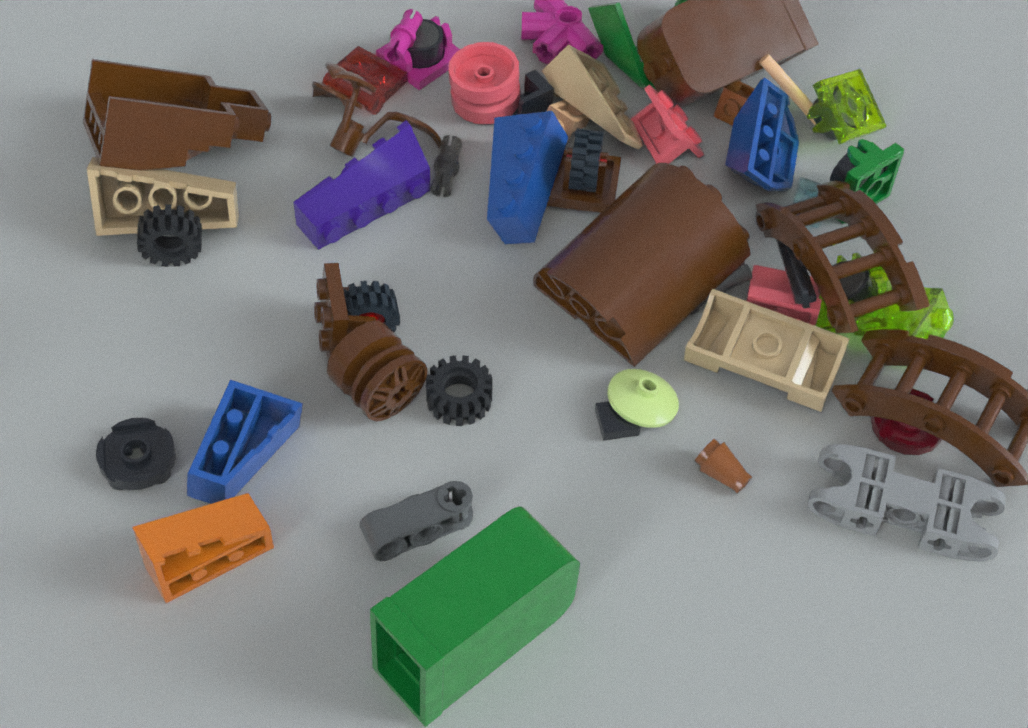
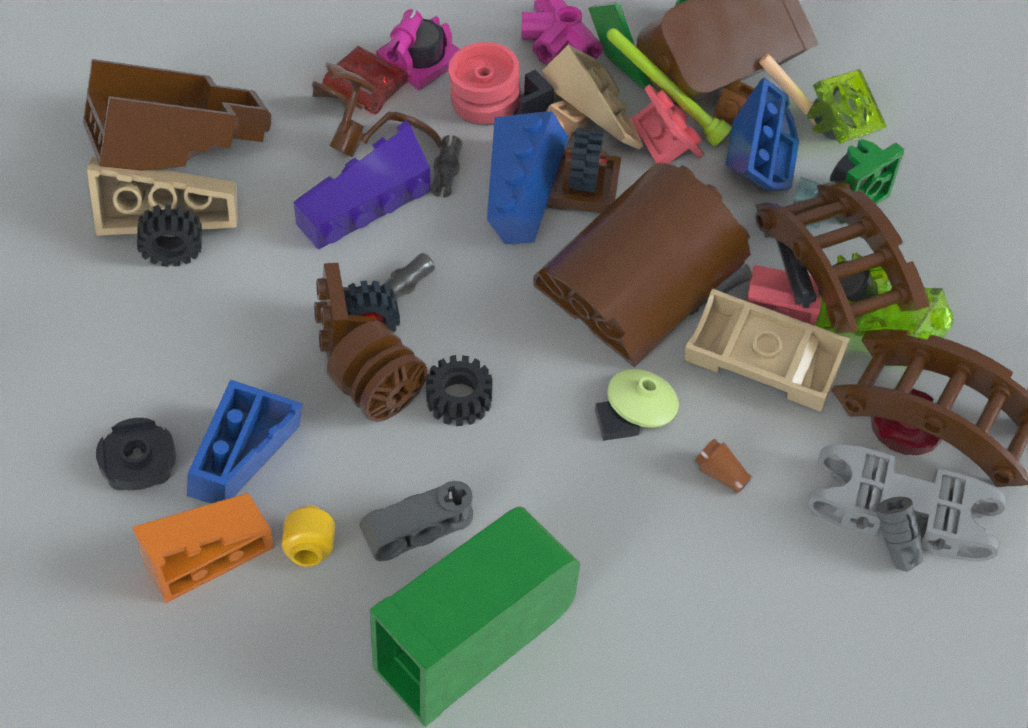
(308, 535): none -> yellow head
(405, 279): none -> clear smoke pin
(714, 129): none -> lime piece
(901, 532): none -> dark grey hinge

